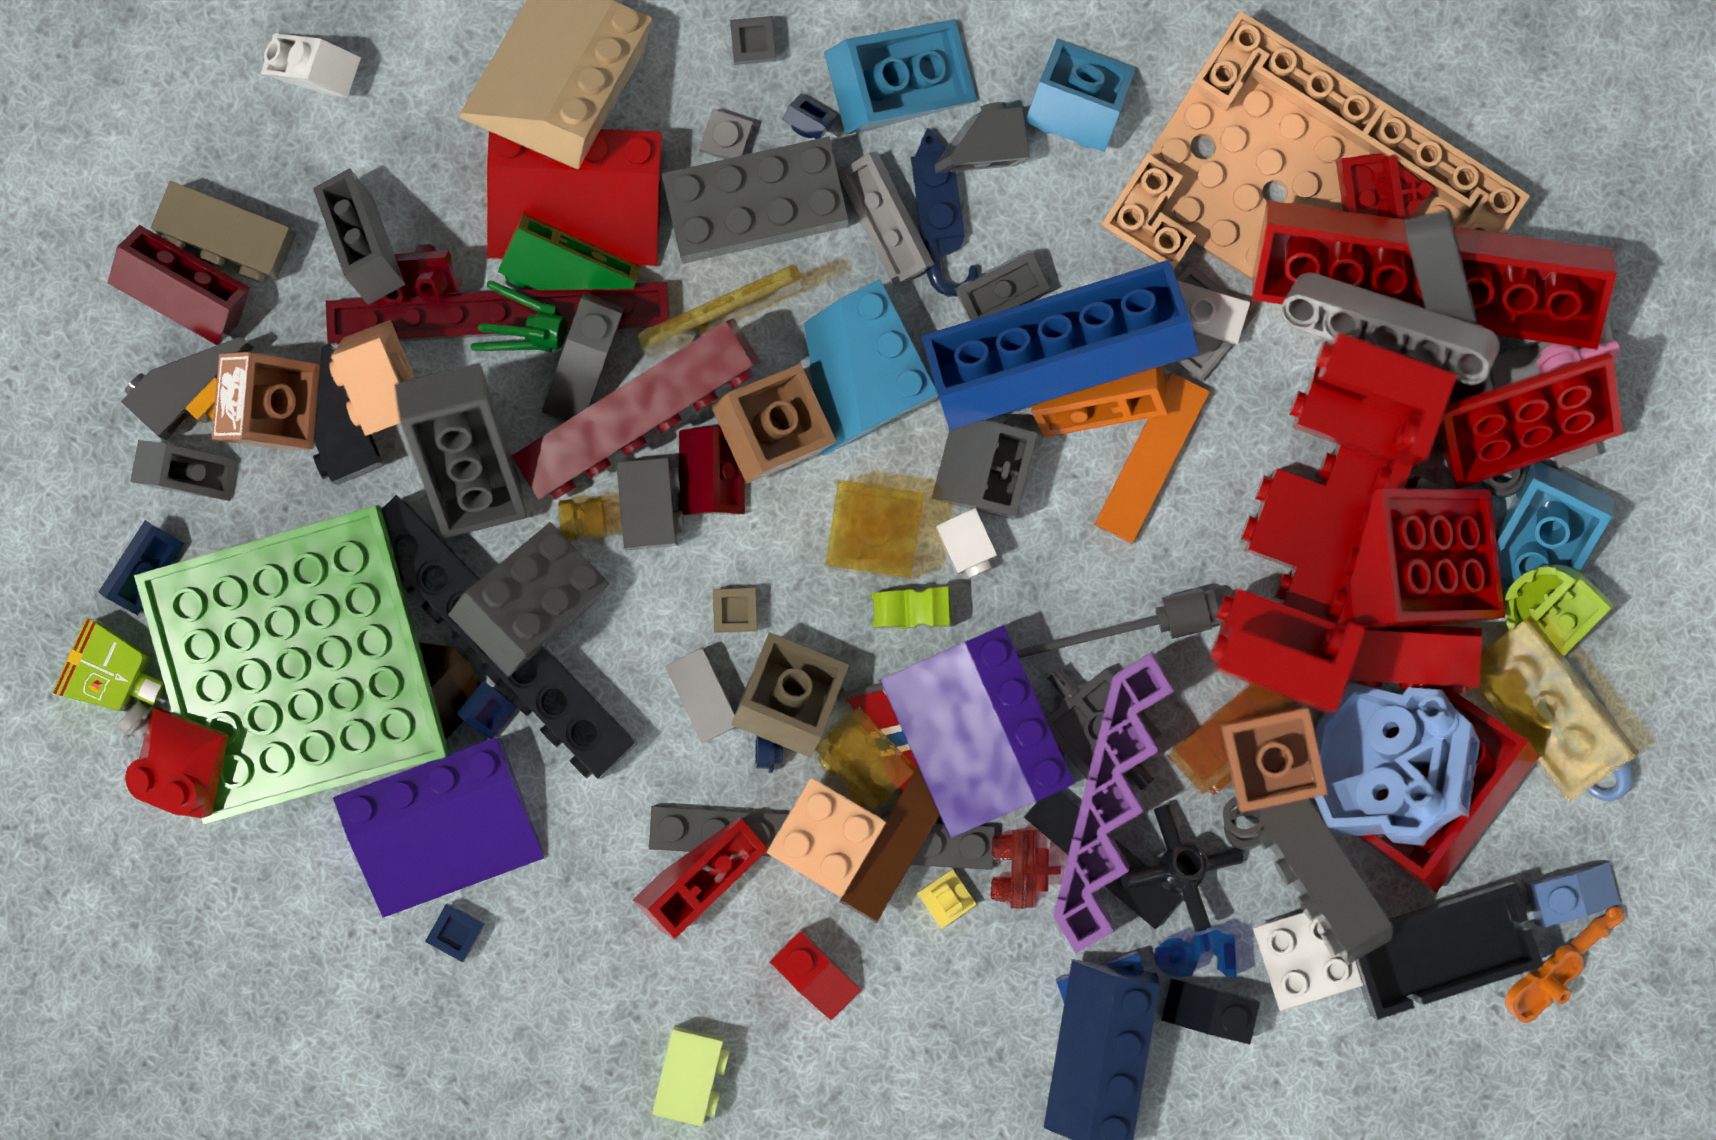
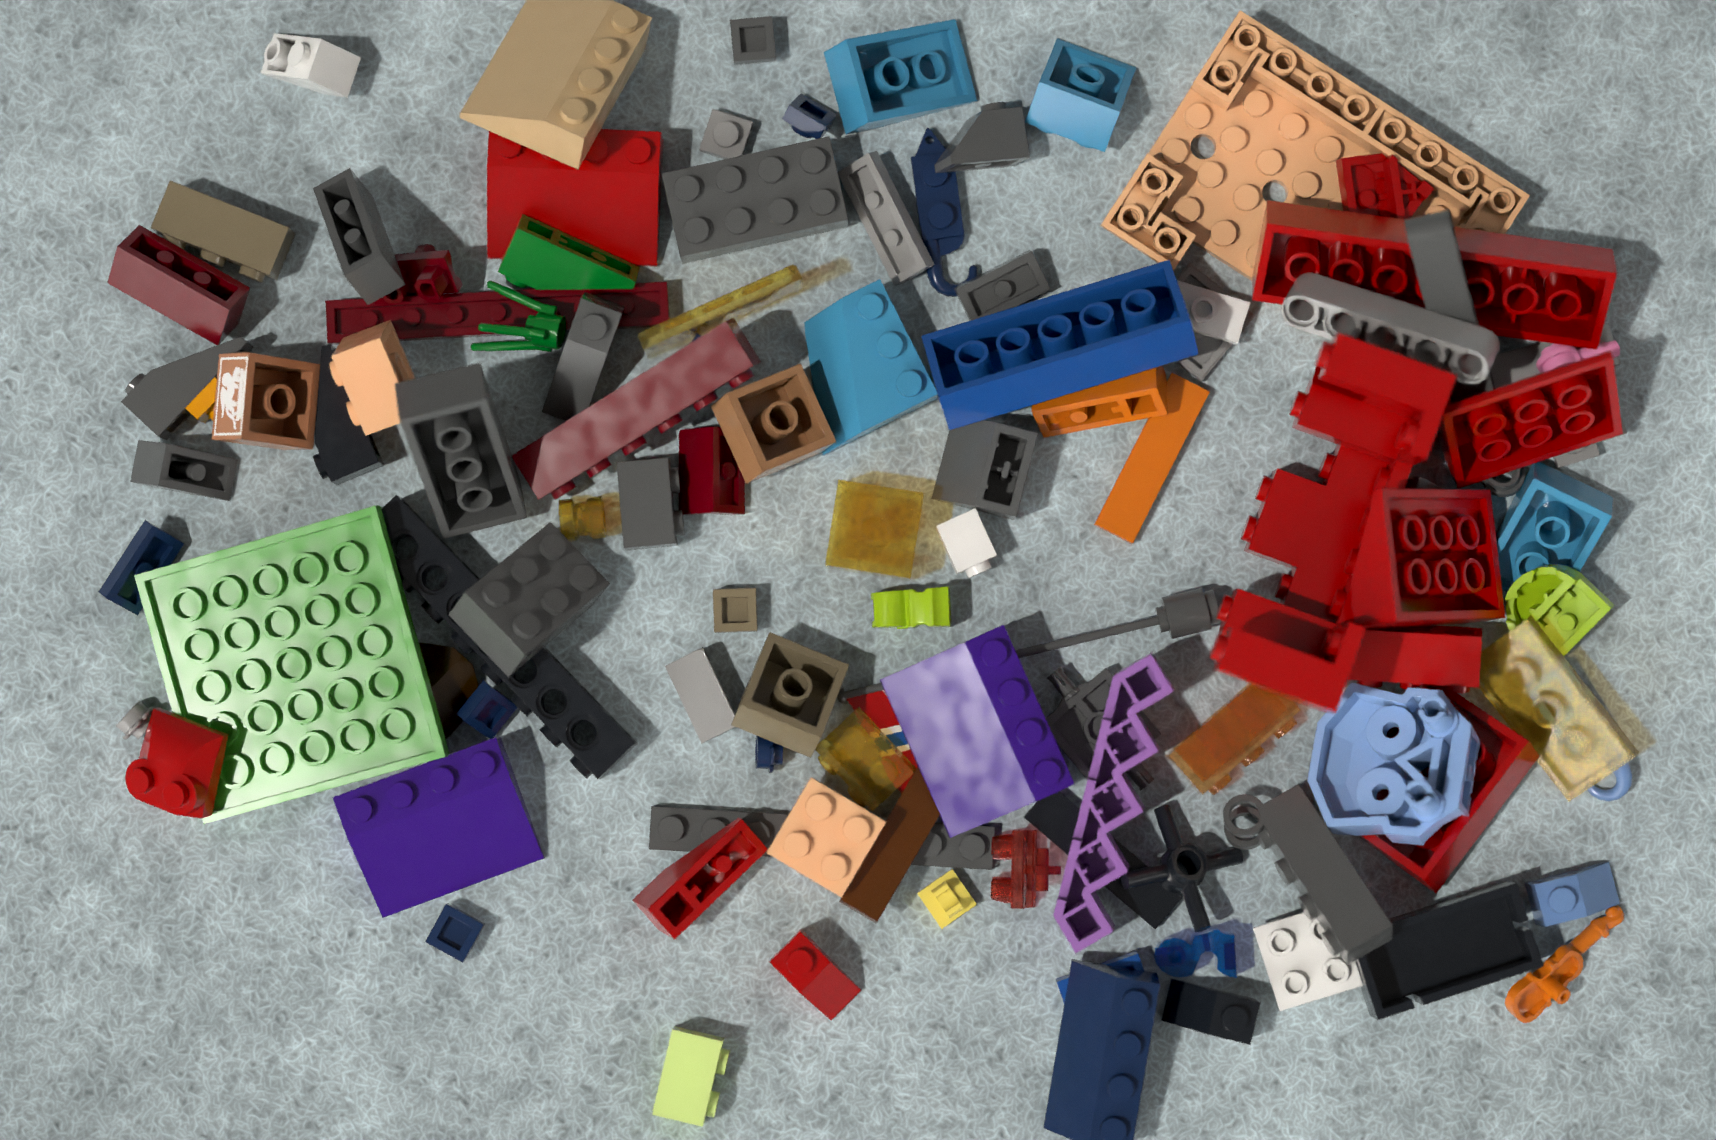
(107, 670): lime torso -> none
(1273, 758): nougat brick -> none

